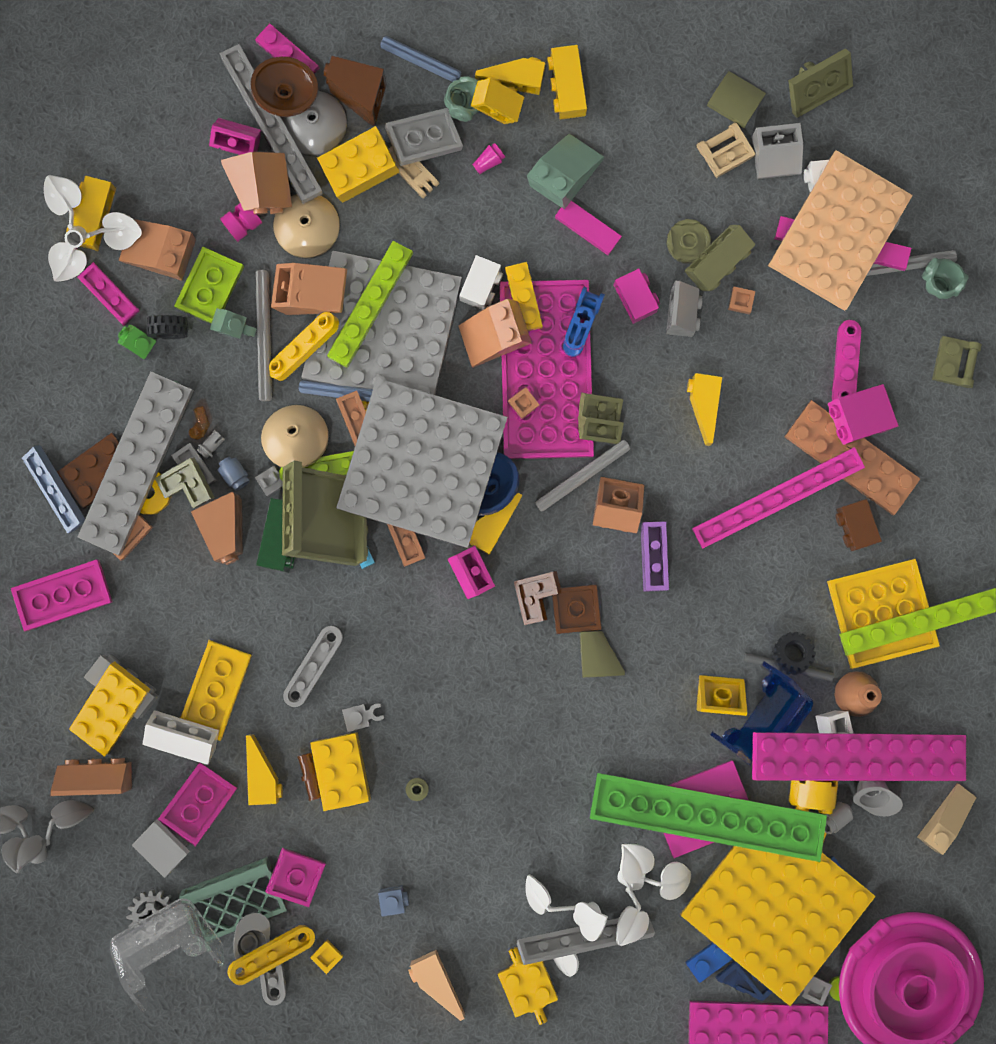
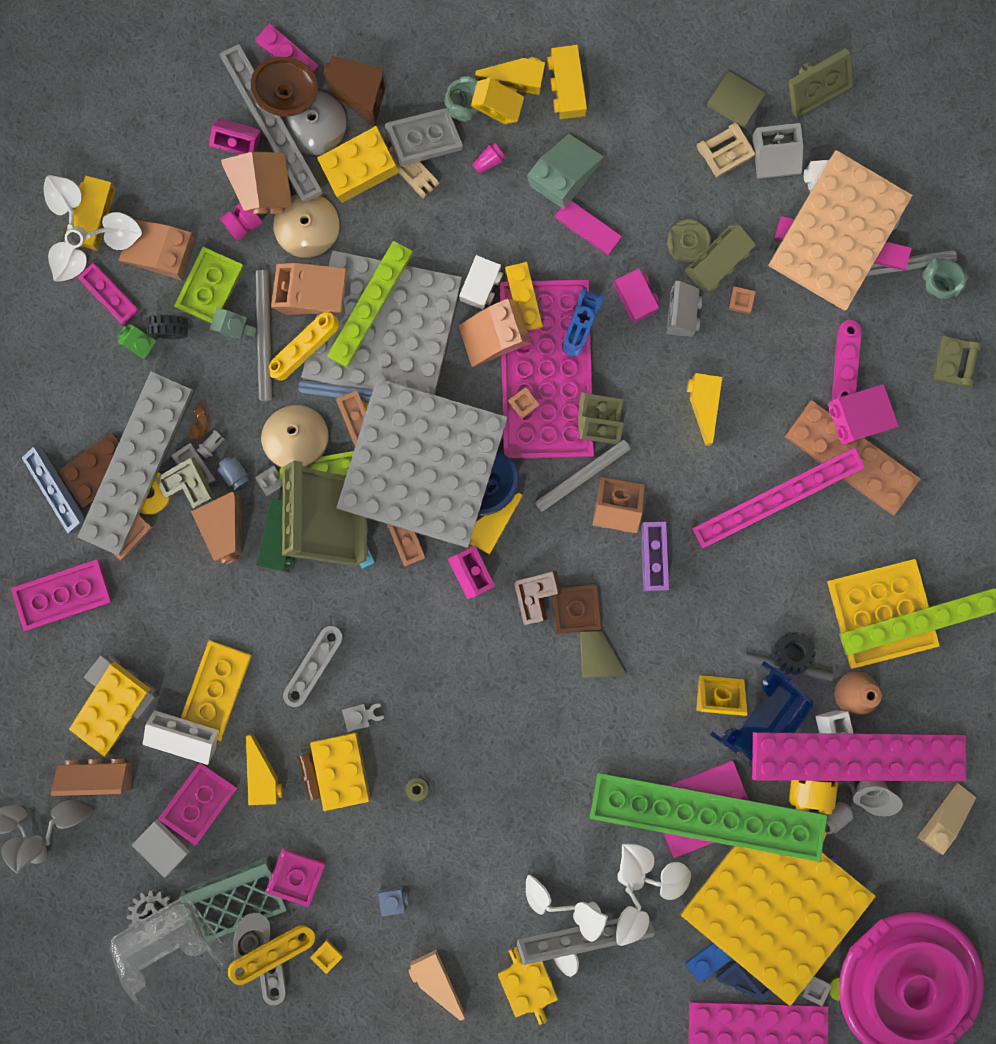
(420, 59): sand blue axle -> none
(858, 525): reddish brown brick -> none

